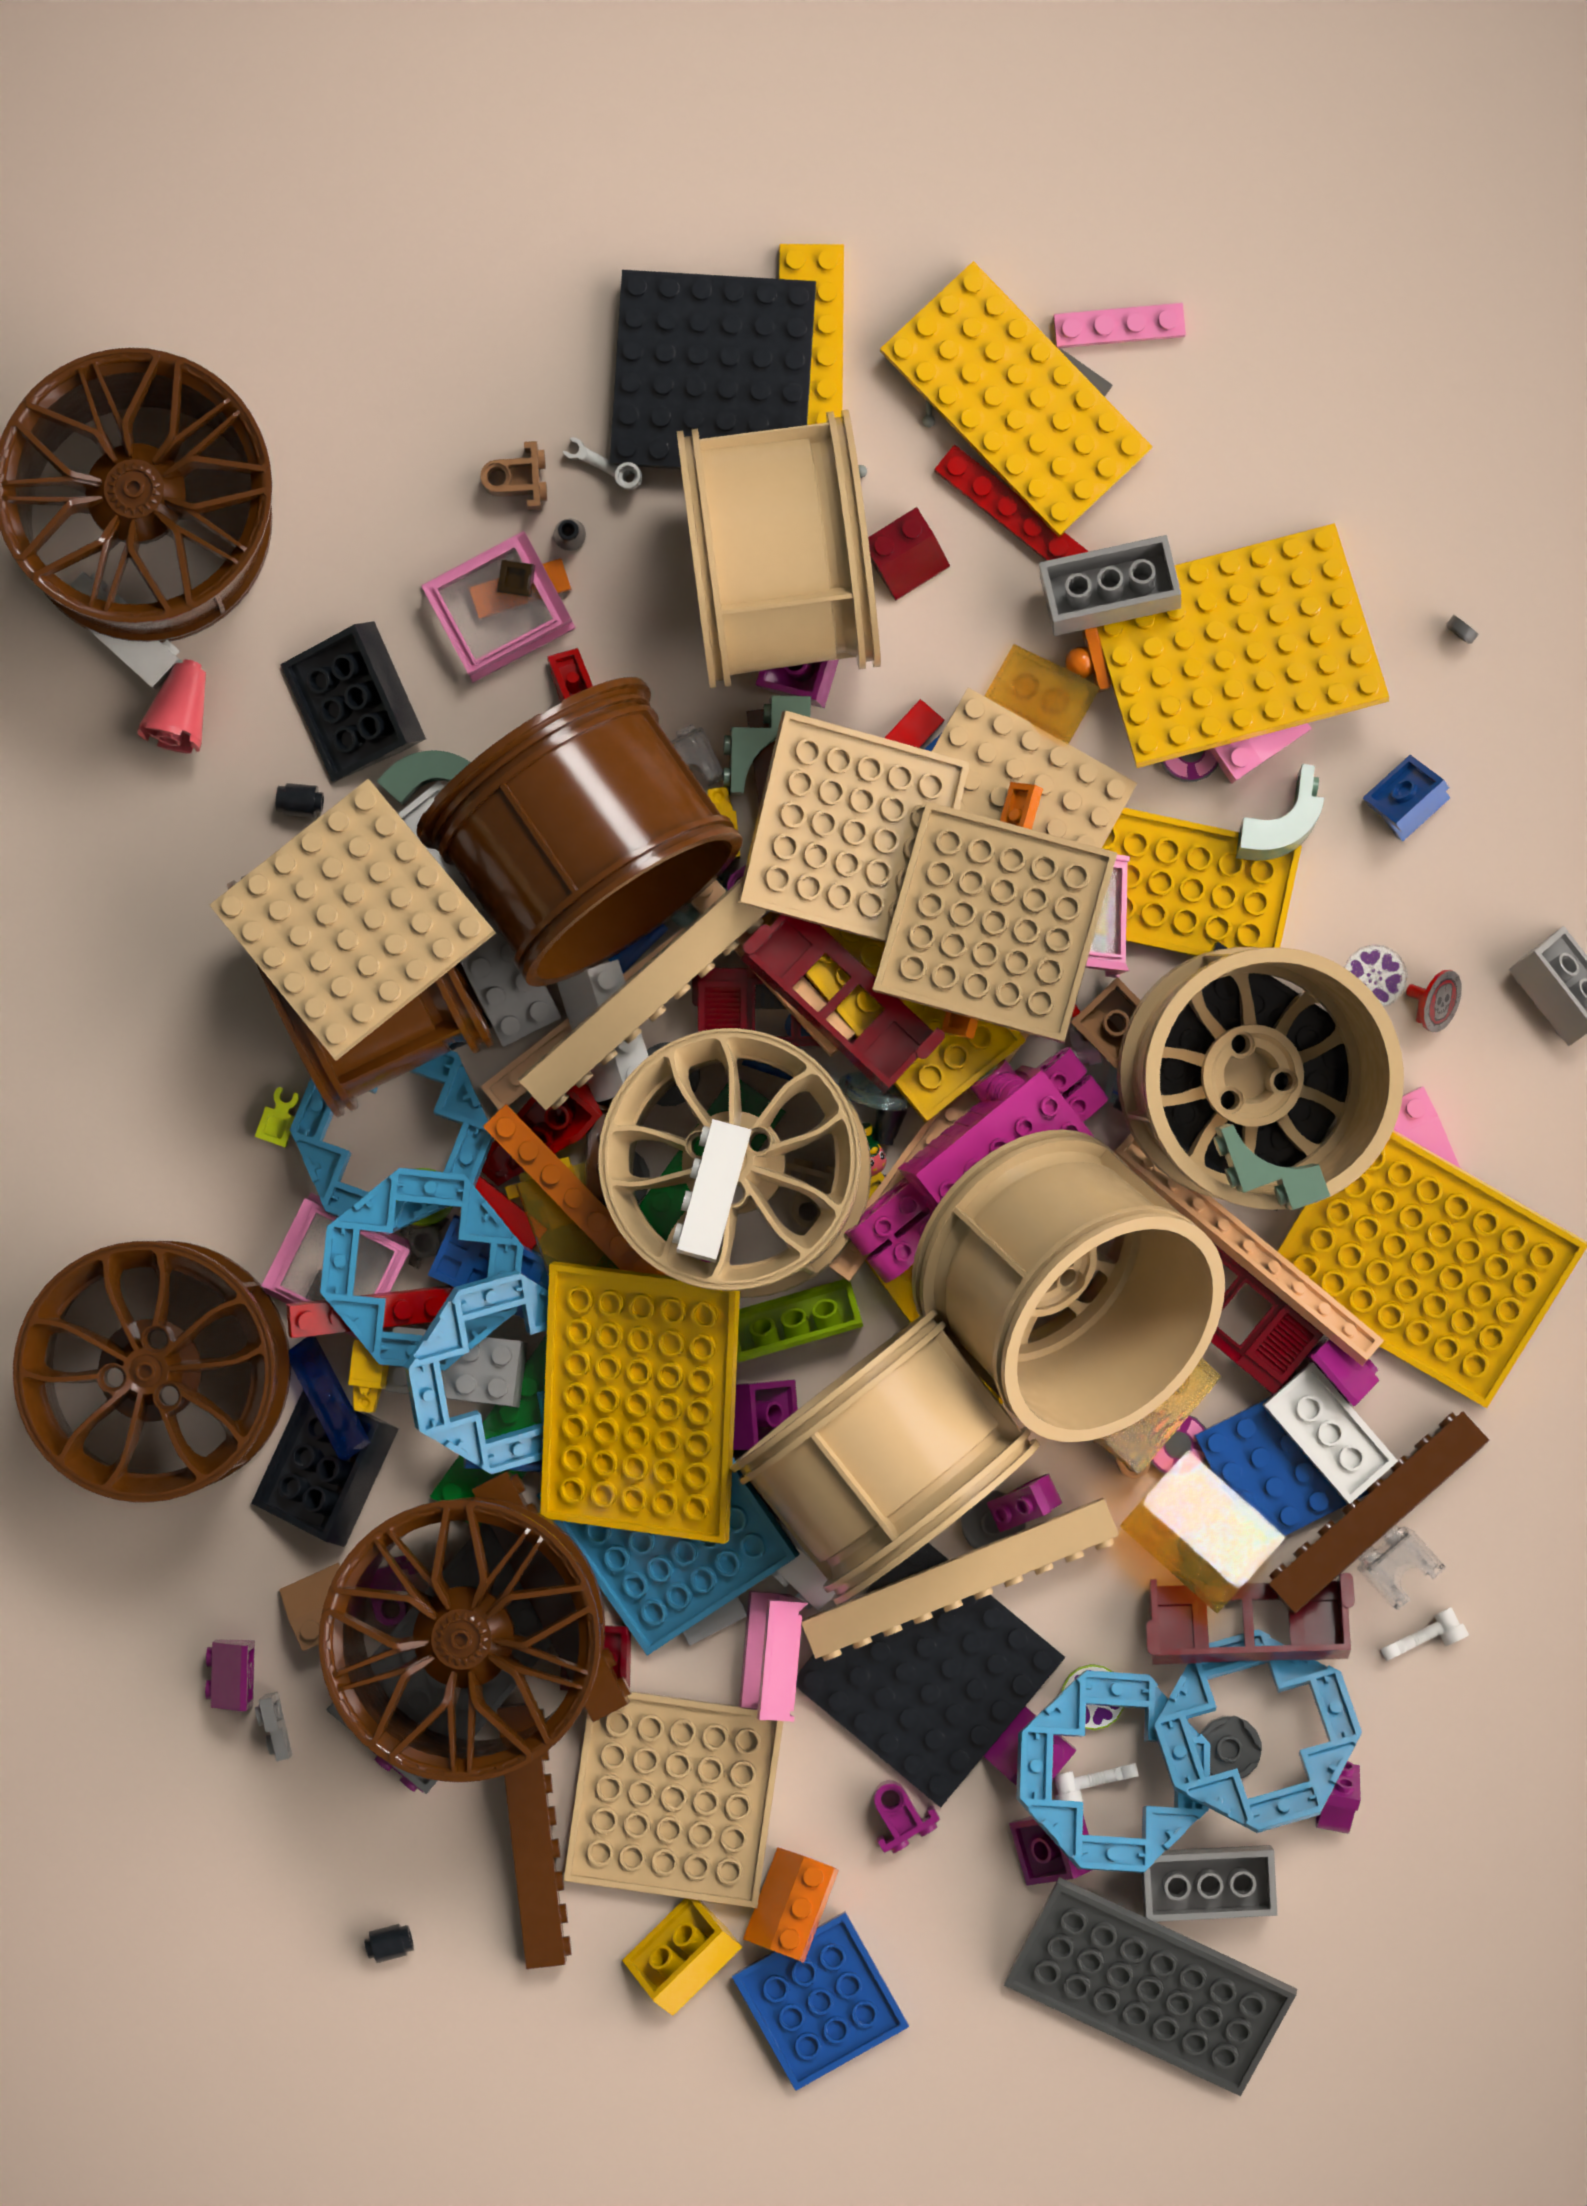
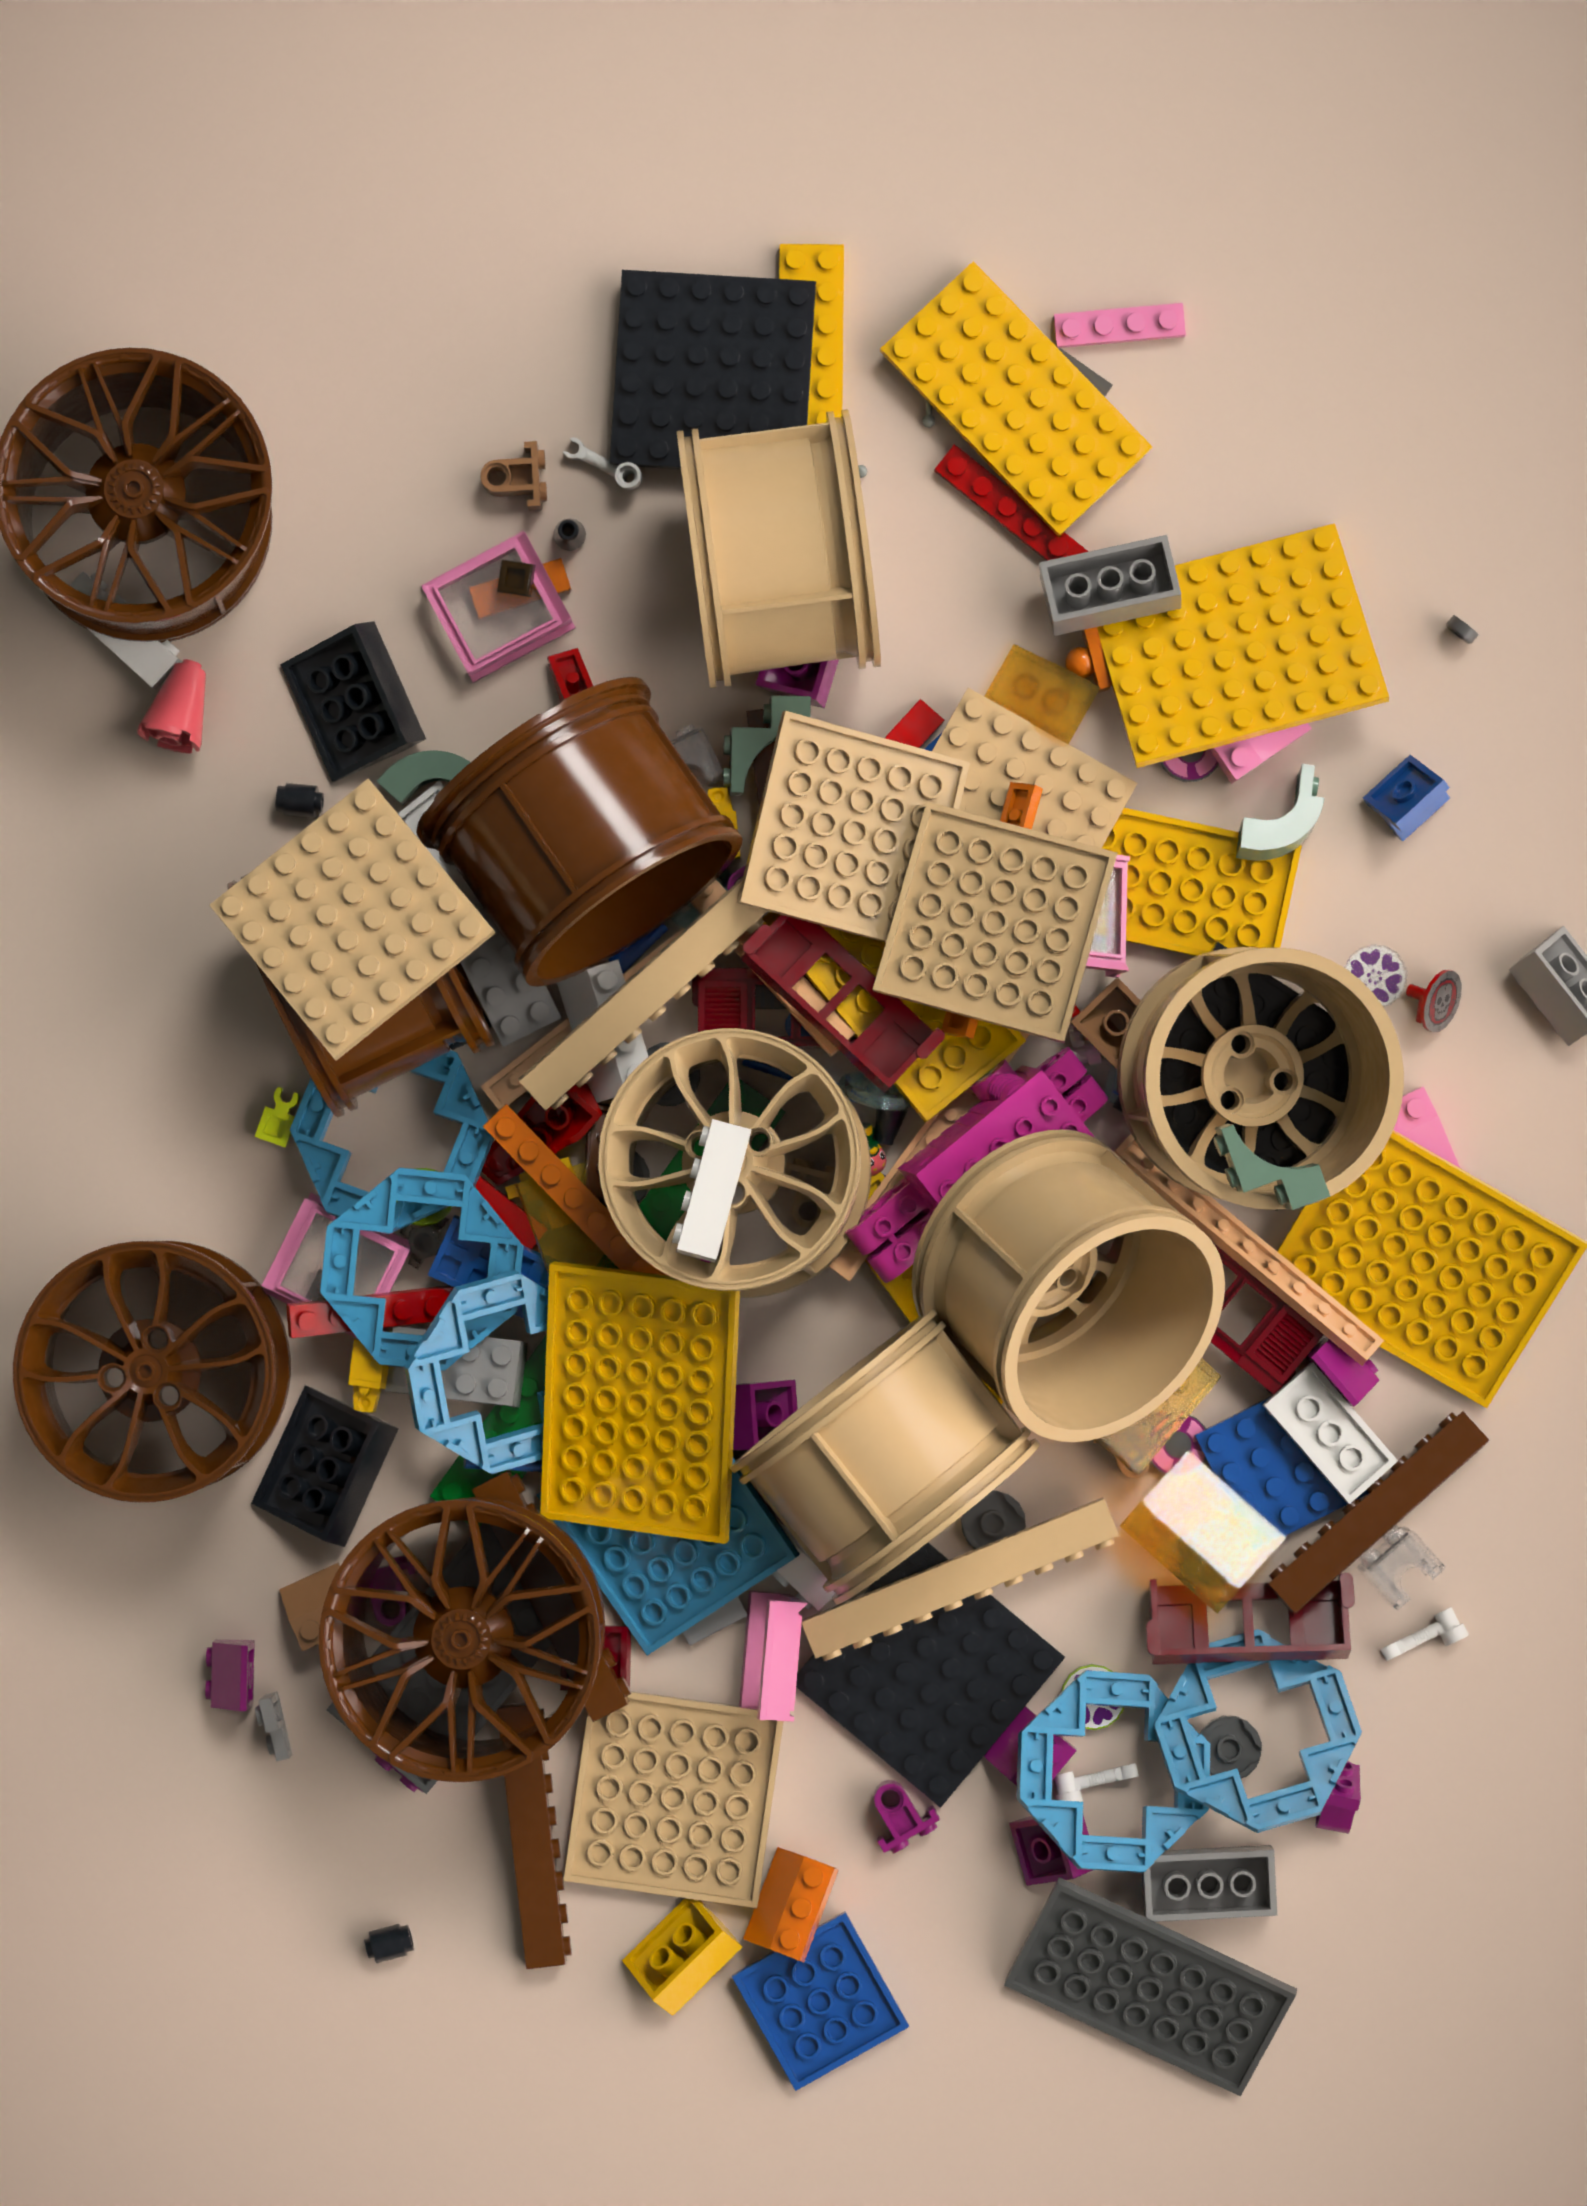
(328, 1398): clear blue plate -> none
(797, 1319): lime slope -> none
(906, 553): dark red slope -> none
(1025, 1503): magenta pin -> none

